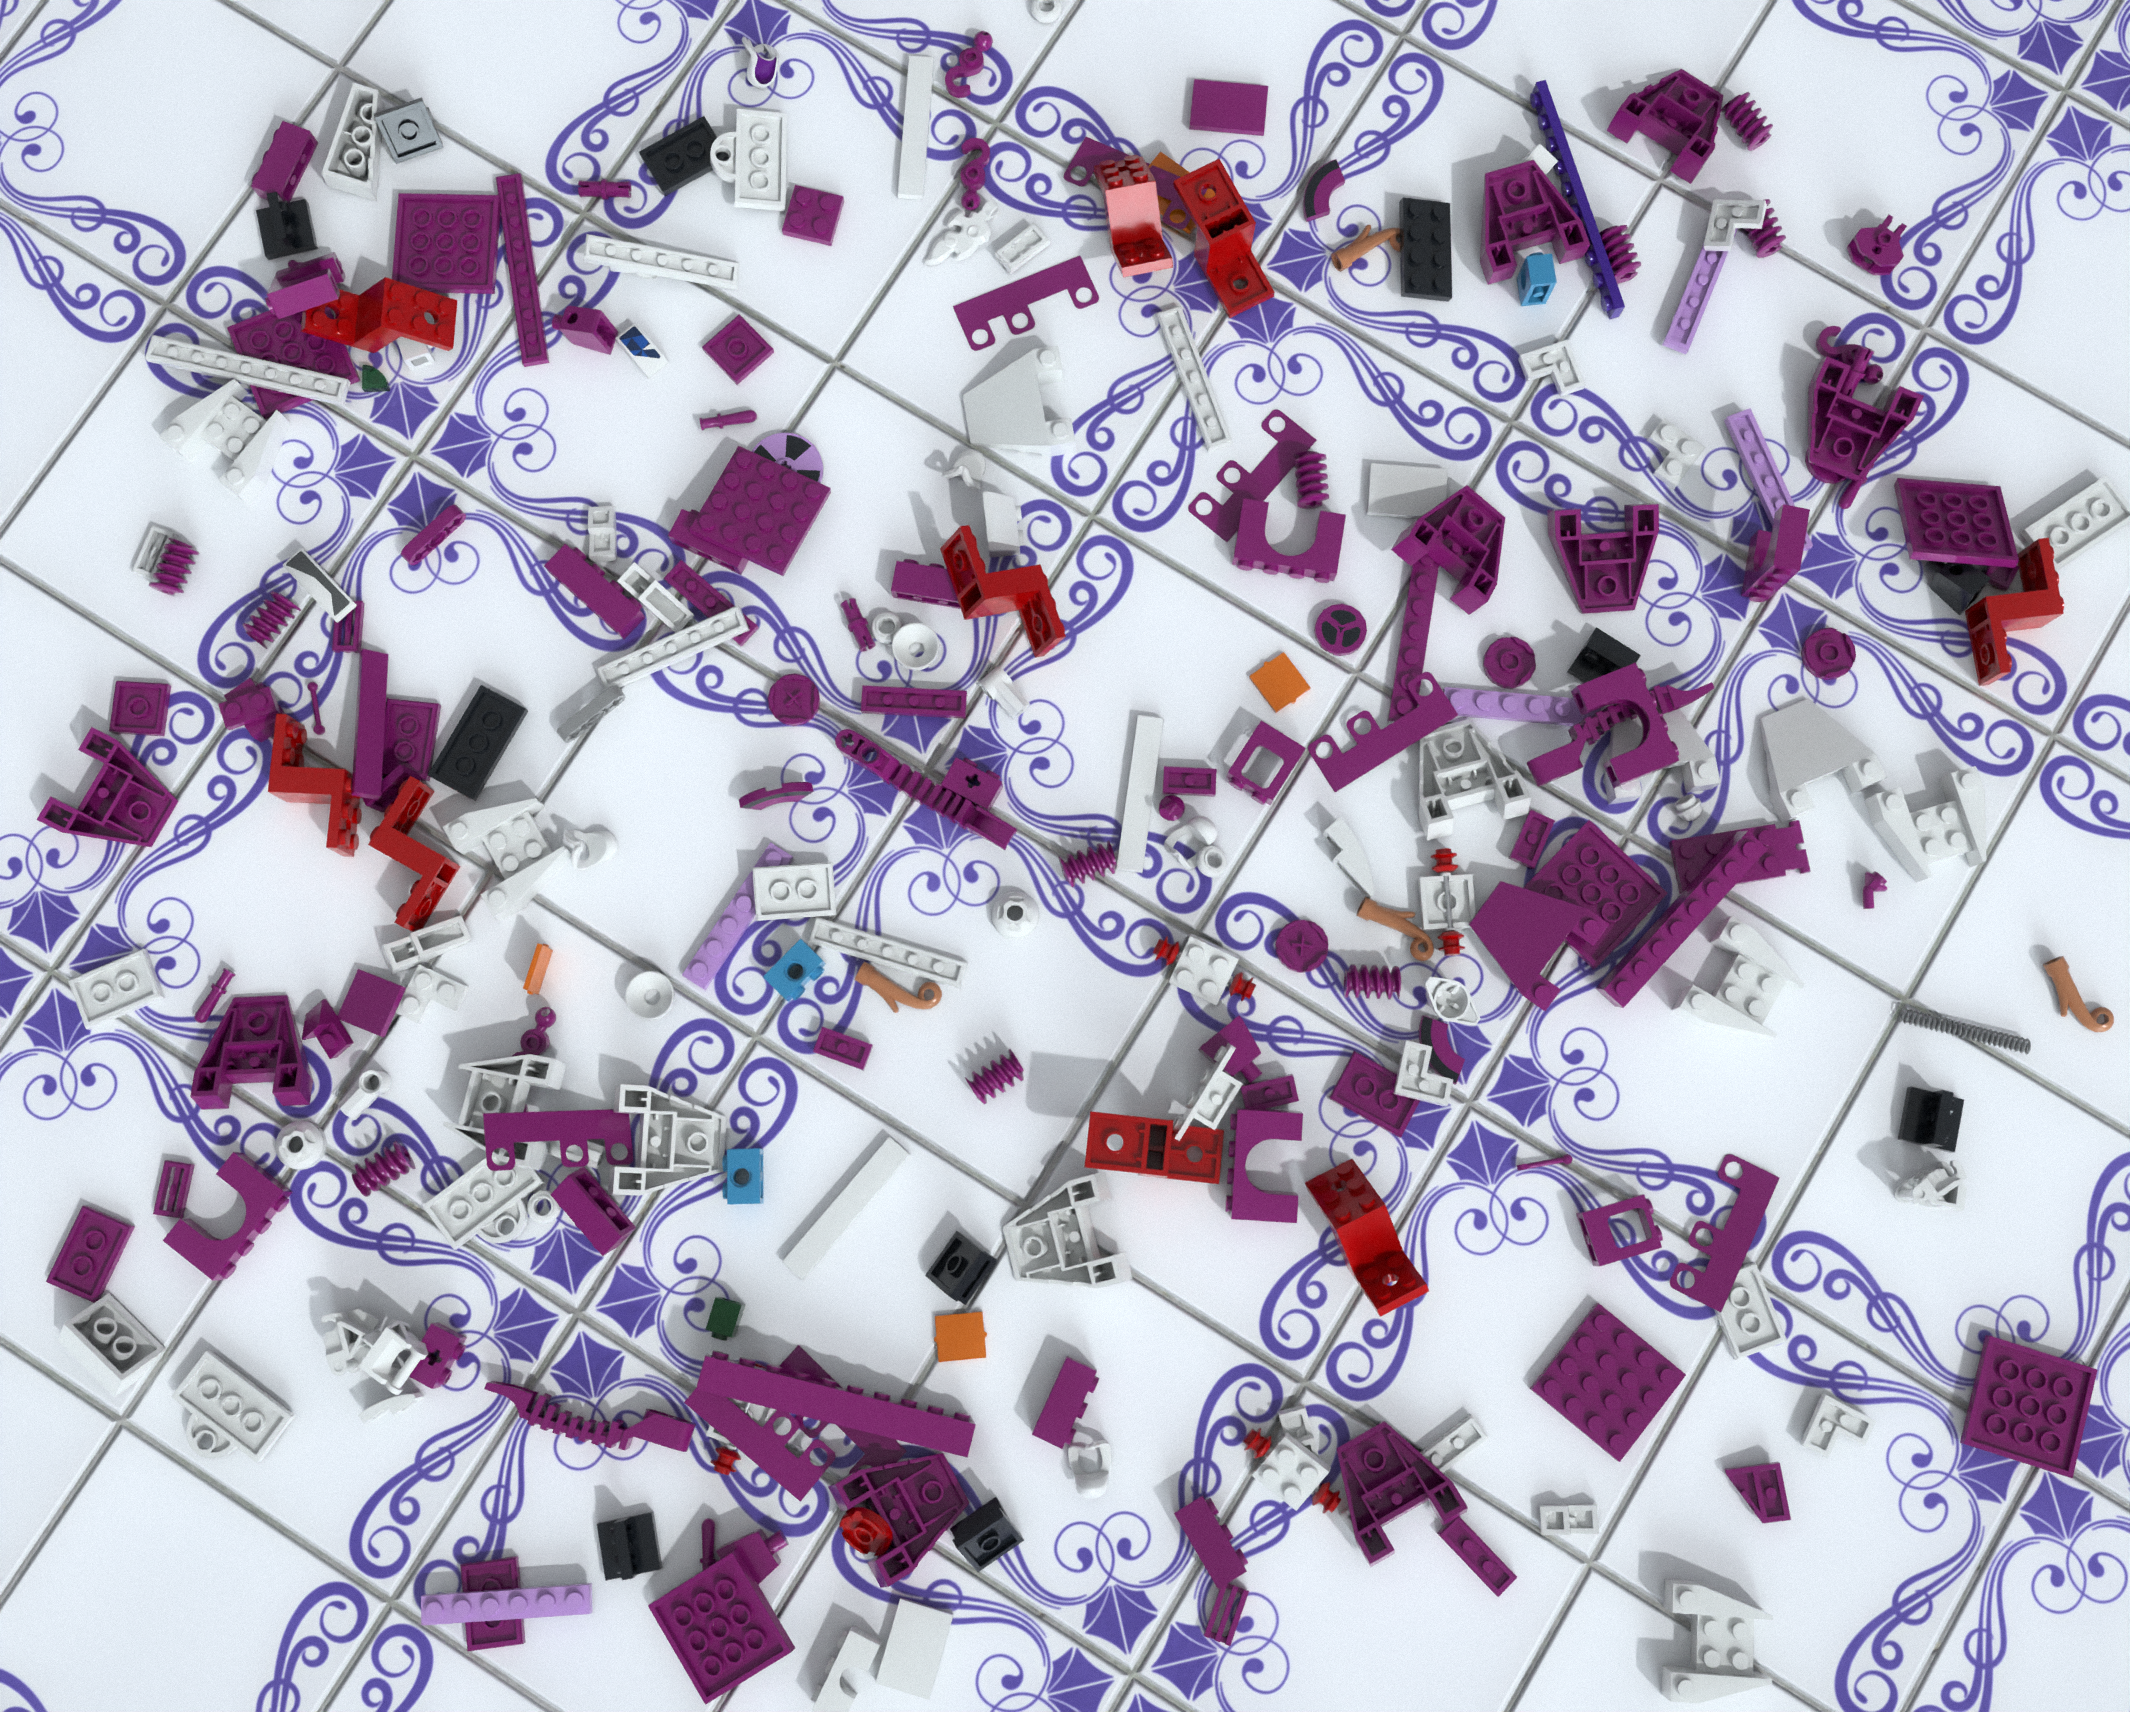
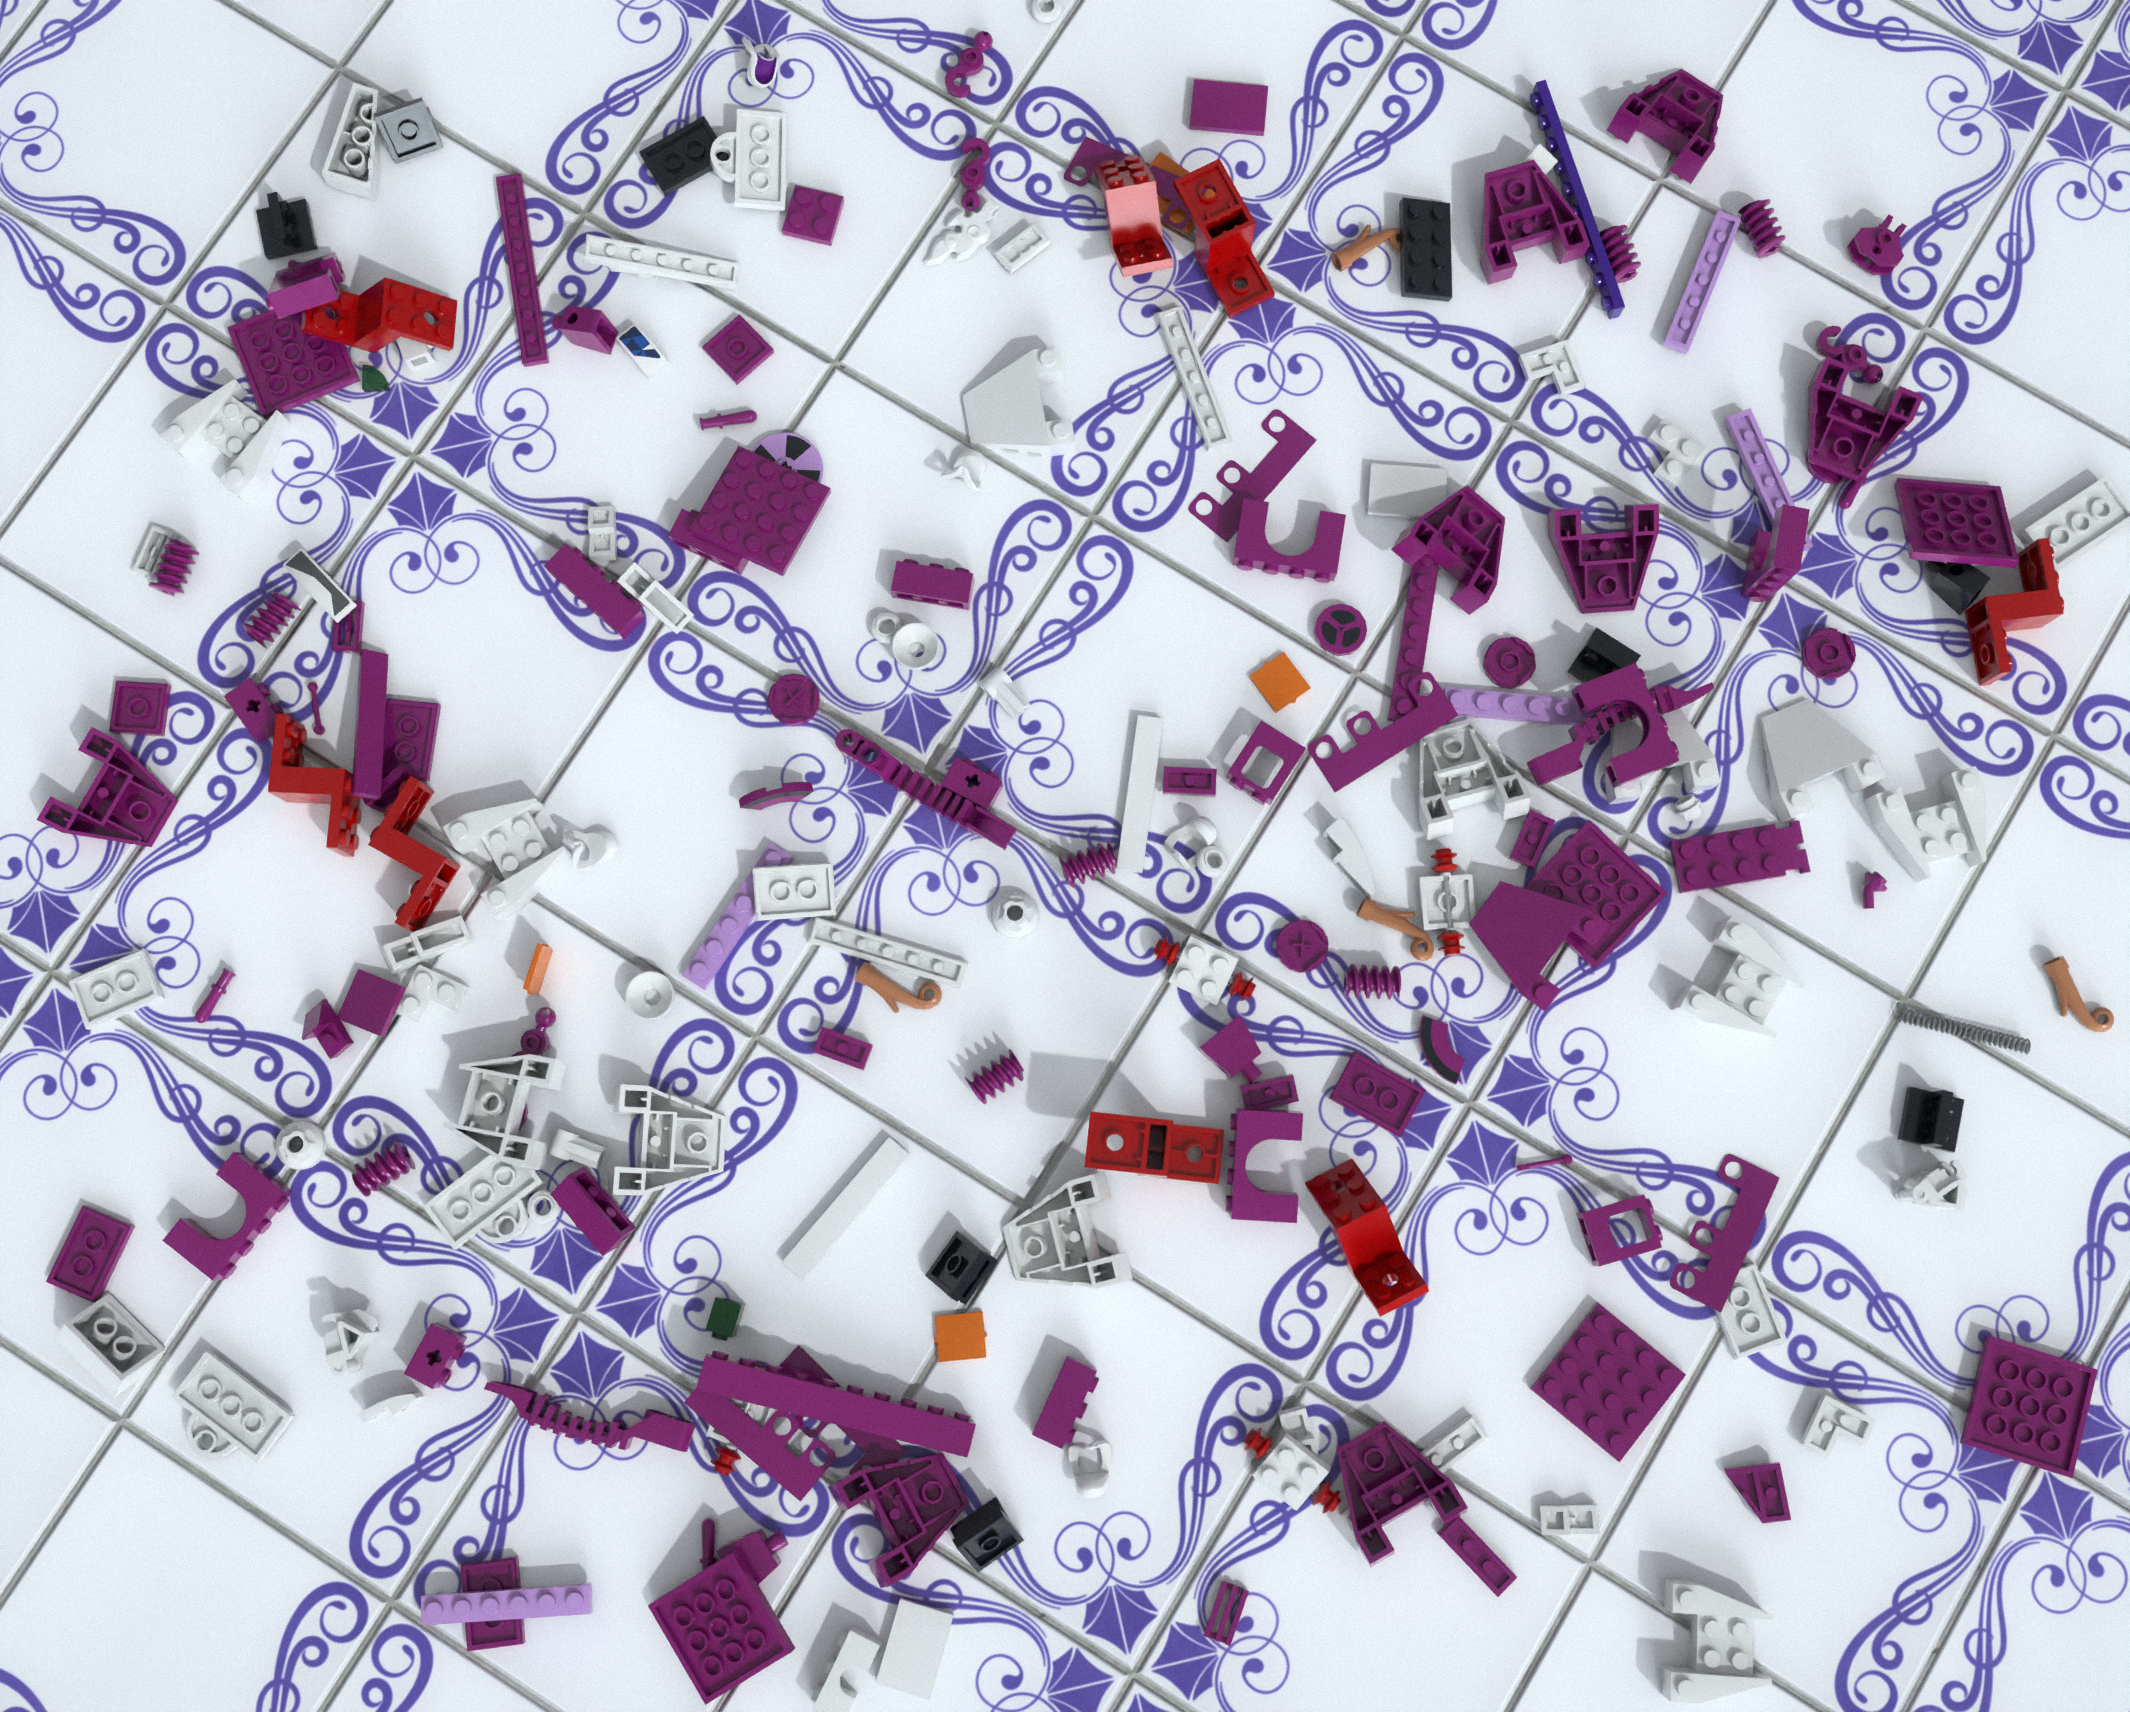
(183, 1192): magenta tile -> none
(247, 370): white tile -> none
(249, 708): magenta plate -> none
(254, 1045): magenta wedge -> none
(284, 162): magenta brick -> none
(363, 1094): white piece -> none
(382, 1358): white piece -> none
(433, 534): magenta beam -> none
(447, 242): magenta plate -> none
(478, 743): black plate -> none
(564, 1126): magenta piece -> none
(591, 714): light grey beam -> none
(604, 189): magenta pin -> none
(629, 1546): black bracket -> none
(673, 648): white tile -> none
(704, 596): magenta plate -> none
(753, 1190): dark azure brick -> none
(798, 955): dark azure brick -> none
(857, 624): magenta pin -> none
(866, 1531): red tile -> none
(913, 702): magenta plate -> none
(916, 127): white tile -> none
(1001, 525): white slope -> none
(1002, 591): red bracket -> none
(1018, 295): magenta piece -> none
(1171, 808): magenta plate -> none
(1211, 1541): magenta brick -> none
(1212, 1098): white bracket -> none
(1310, 479): magenta piece -> none
(1319, 190): magenta tile -> none
(1414, 1080): white plate -> none
(1451, 1001): white hat -> none
(1536, 279): dark azure brick -> none
(1681, 918): magenta brick -> none
(1729, 215): white plate -> none
(1747, 121): magenta piece -> none
(1856, 370): magenta pin -> none
(2001, 576): magenta plate -> none

